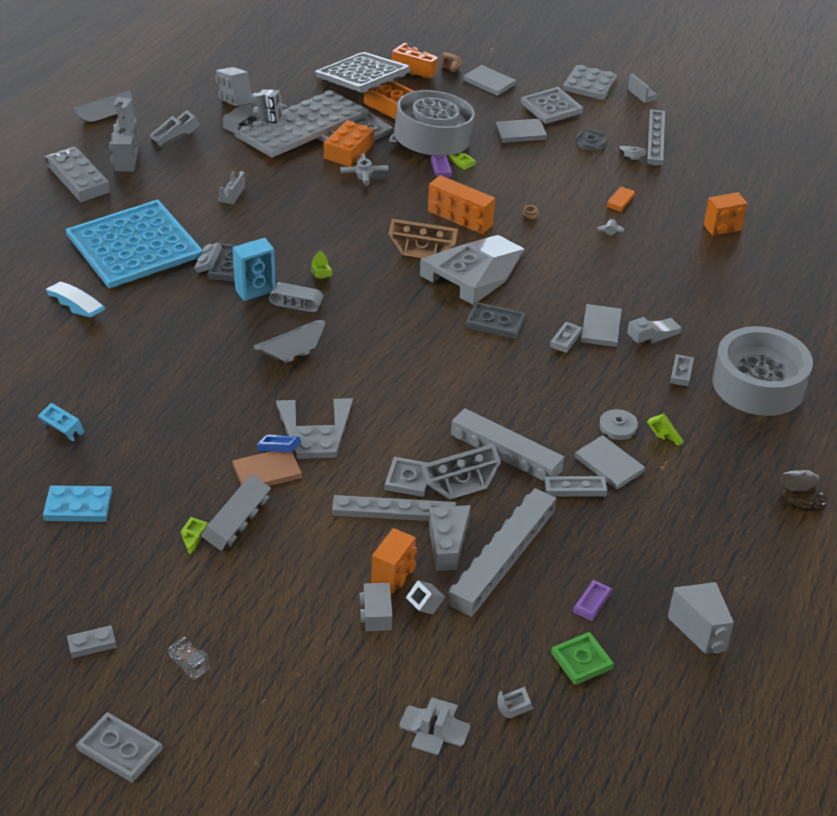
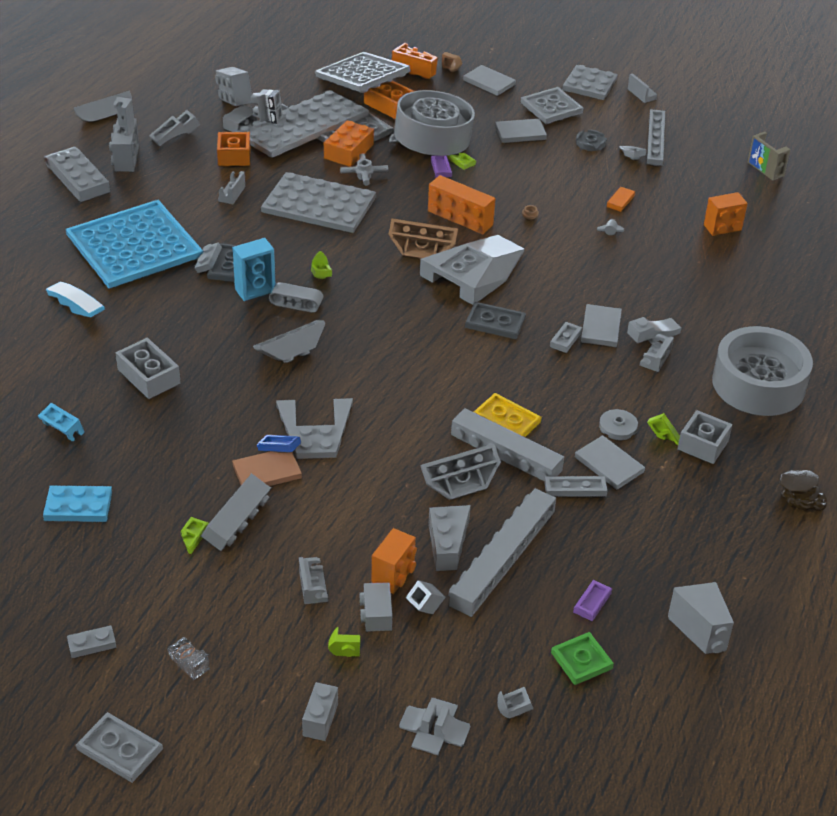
(148, 368): none -> light grey brick
(233, 149): none -> orange brick
(312, 581): none -> light grey hinge
(319, 202): none -> light grey plate
(320, 711): none -> light grey brick
(344, 644): none -> lime plate
(385, 507): light grey plate -> none
(406, 477): light grey plate -> none
(509, 415): none -> yellow tile
(657, 353): none -> light grey hinge
(682, 370): light grey plate -> none
(704, 436): none -> light grey brick
(766, 158): none -> dark tan panel

